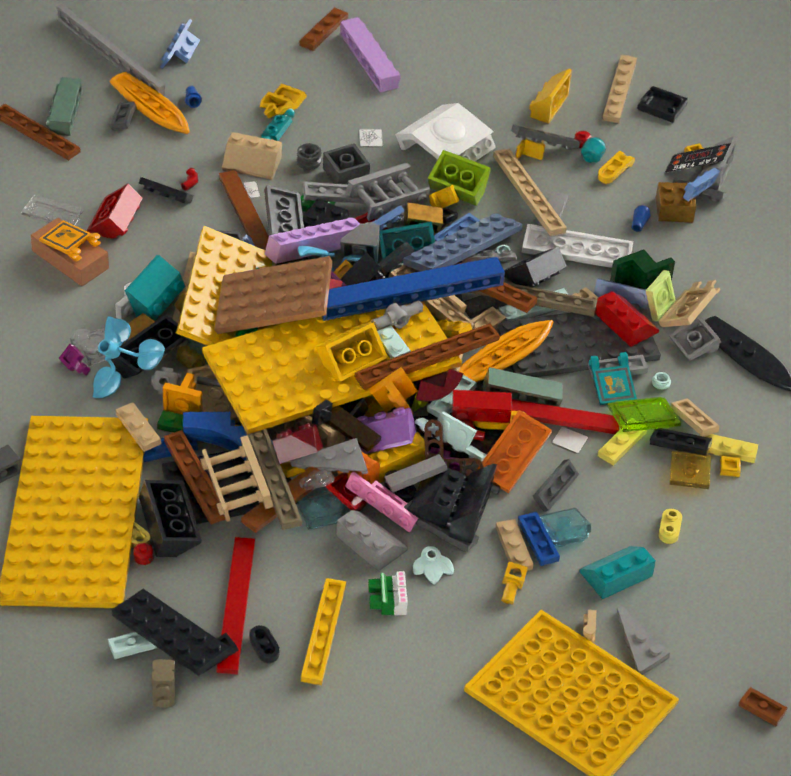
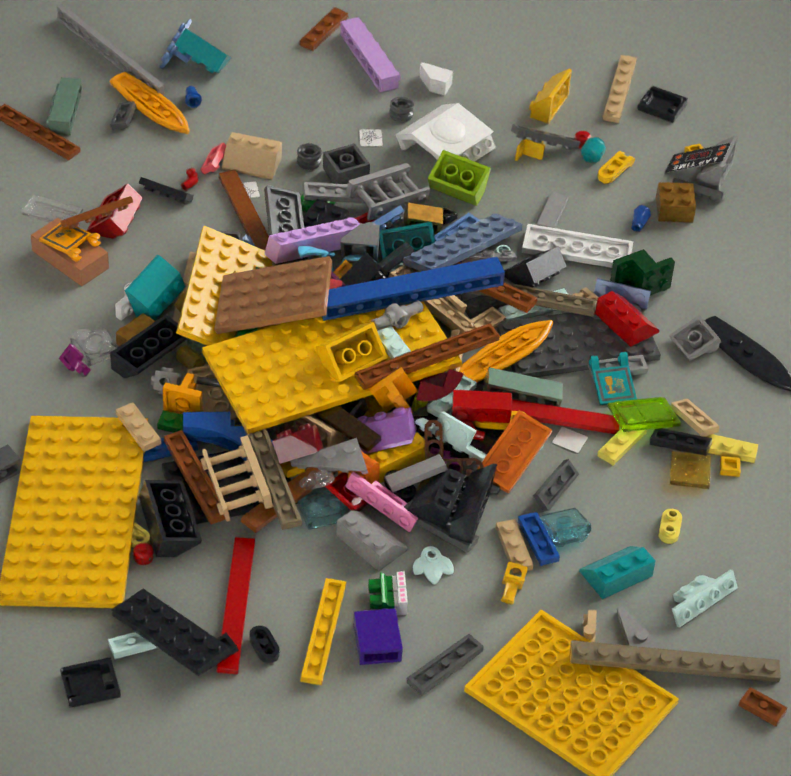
(85, 683): none -> black container
(104, 210): none -> dark orange plate
(117, 332): medium azure plant -> none
(163, 683): dark tan brick -> none
(202, 51): none -> teal slope
(214, 157): none -> coral plate
(278, 125): teal plate -> none
(282, 100): yellow plate -> none
(322, 413): black plate -> none
(377, 636): none -> dark purple brick
(401, 109): none -> dark grey wheel
(436, 78): none -> white slope
(443, 197): yellow bracket -> none
(445, 664): none -> dark grey plate
(454, 328): yellow plate -> none
(530, 192): tan plate -> none
(660, 295): yellowish green tile -> none
(661, 381): light aqua plate -> none
(675, 661): none -> dark tan plate
(689, 305): tan tile -> none
(700, 184): medium blue plate -> none
(701, 595): none -> light aqua bracket

